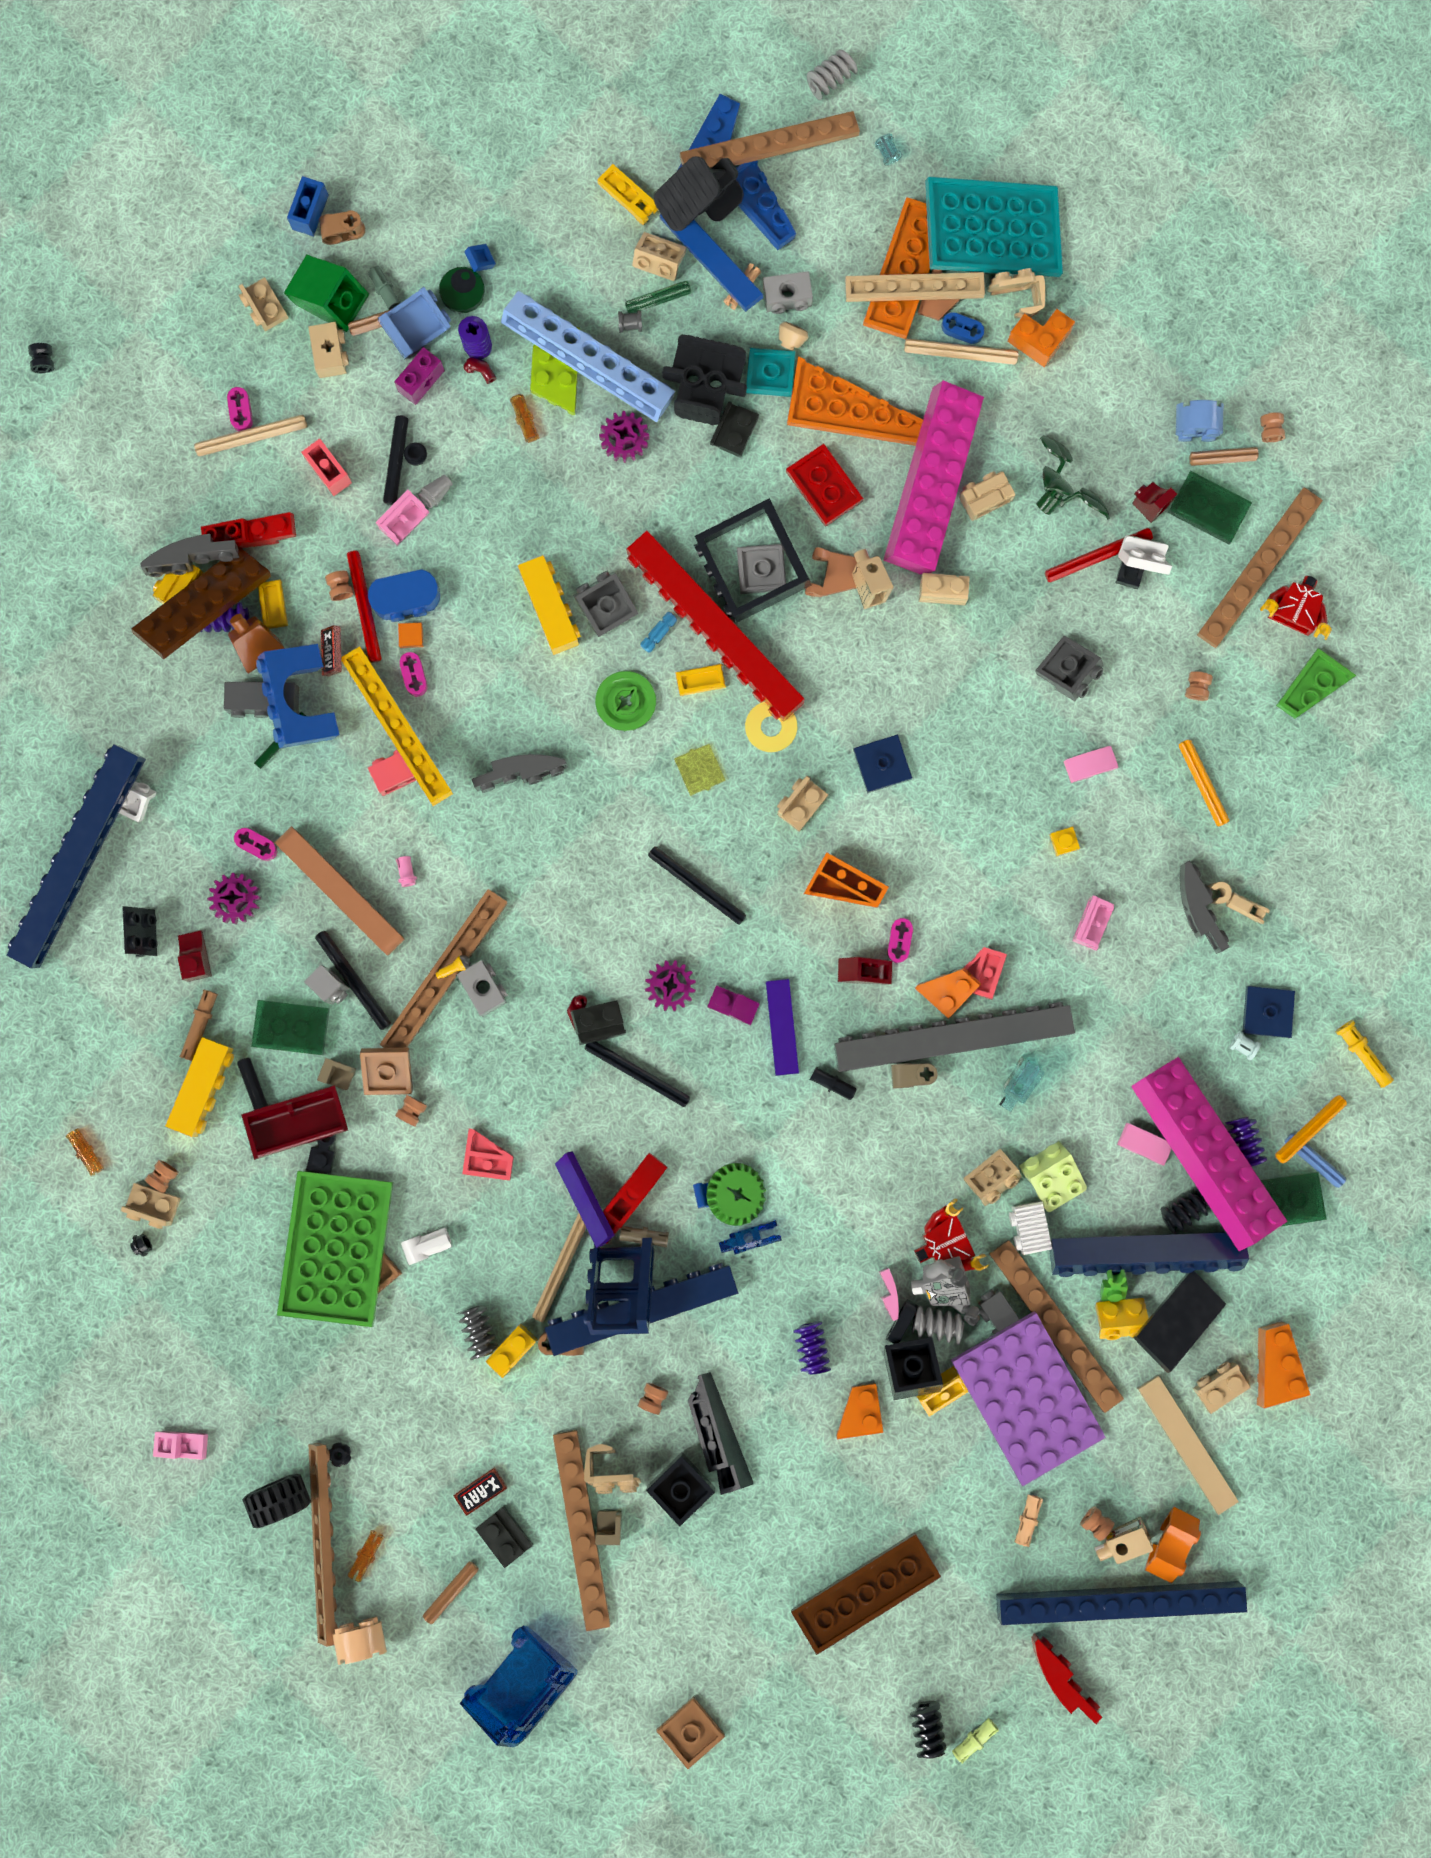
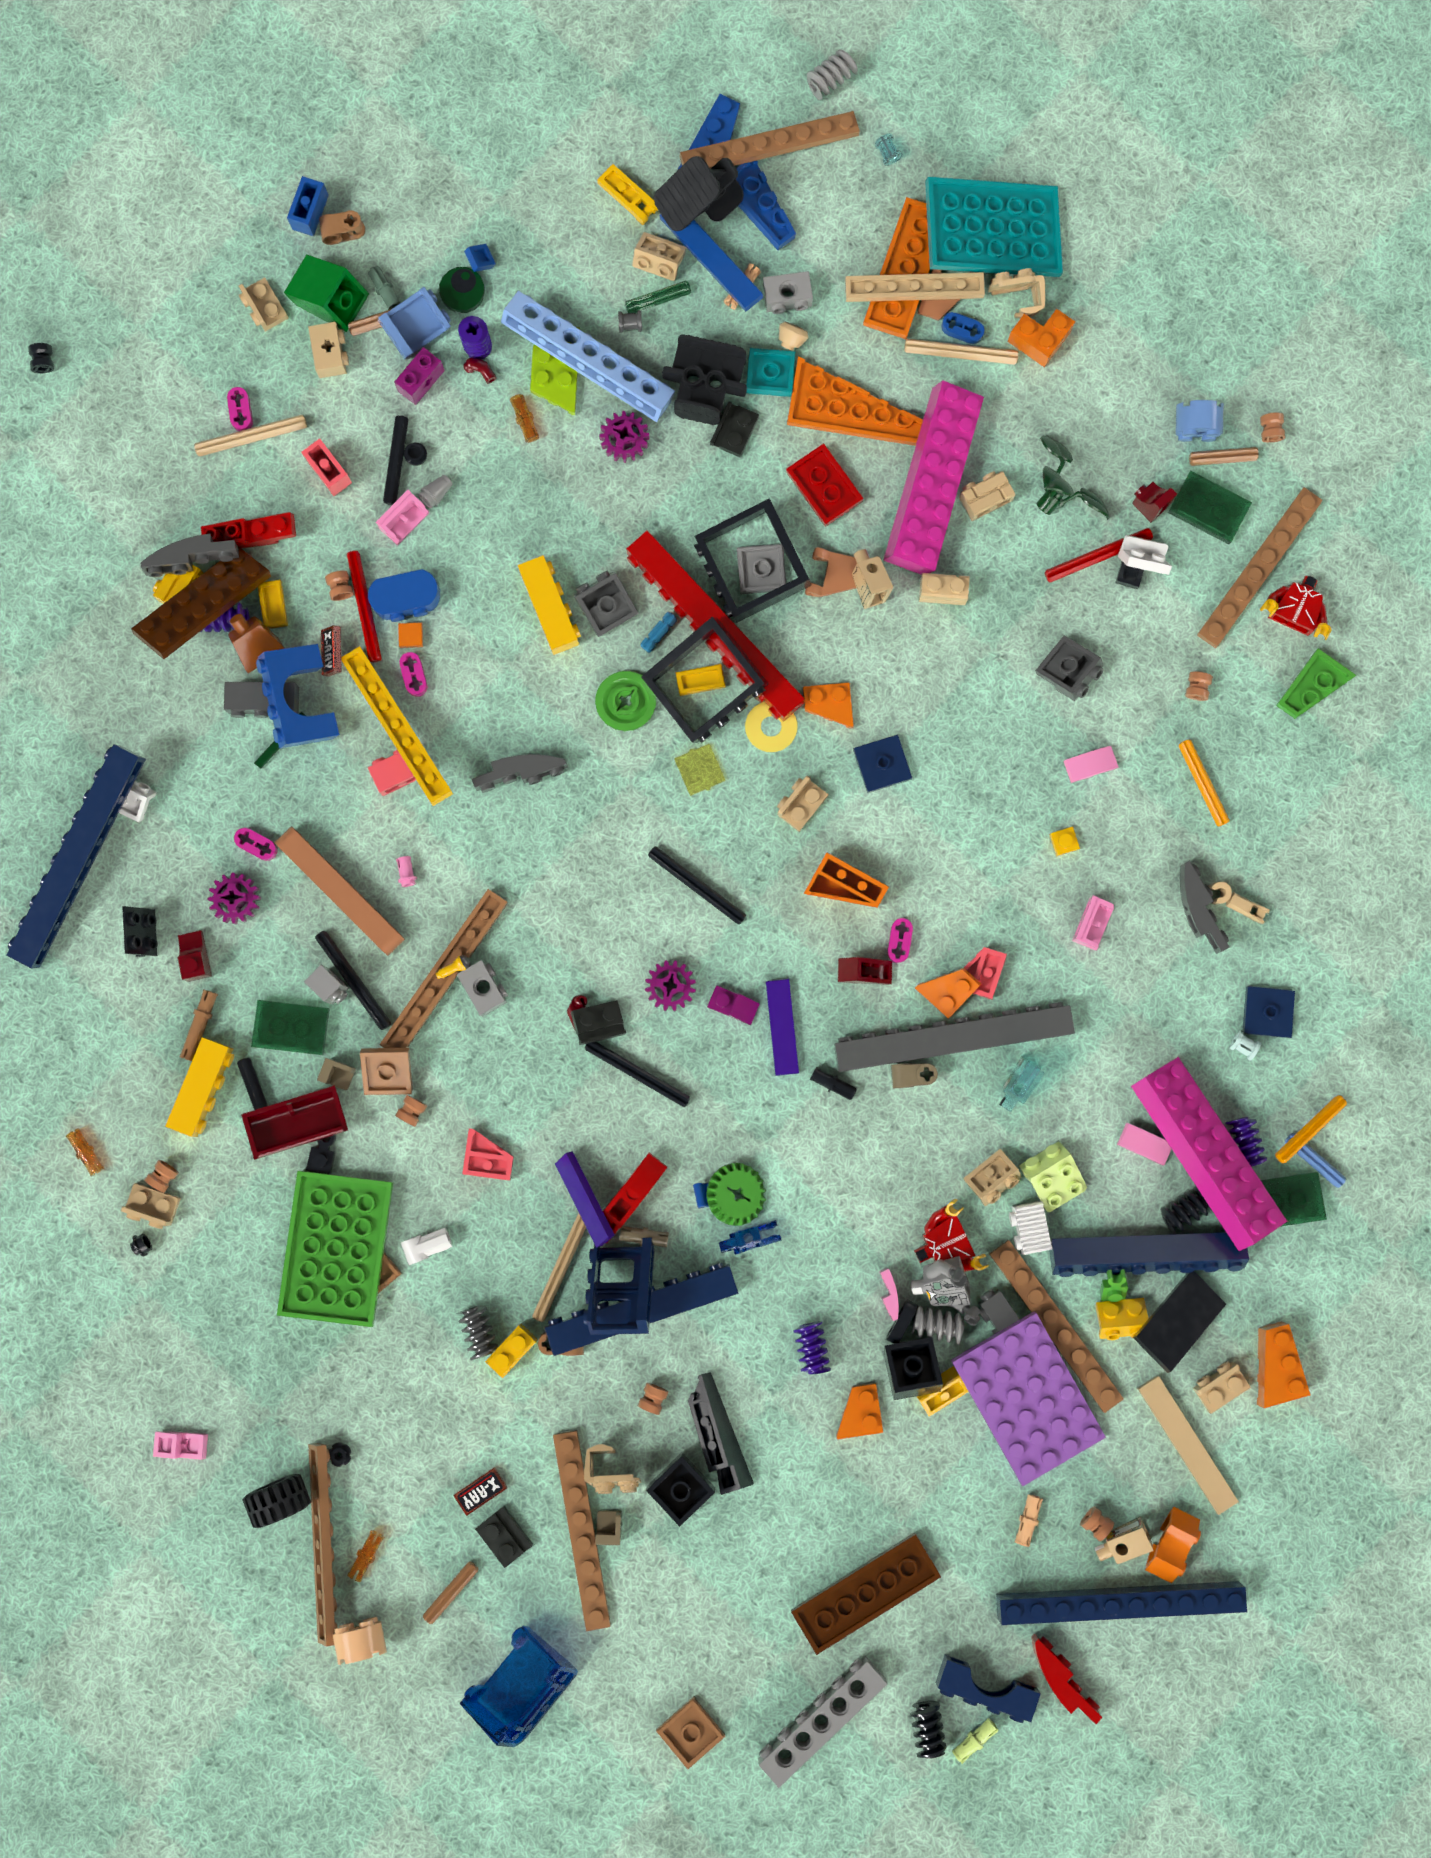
(681, 651): none -> black window
(782, 1769): none -> light grey brick
(830, 702): none -> orange wing
(1016, 1699): none -> dark blue arch
(1358, 1044): yellow pin -> none

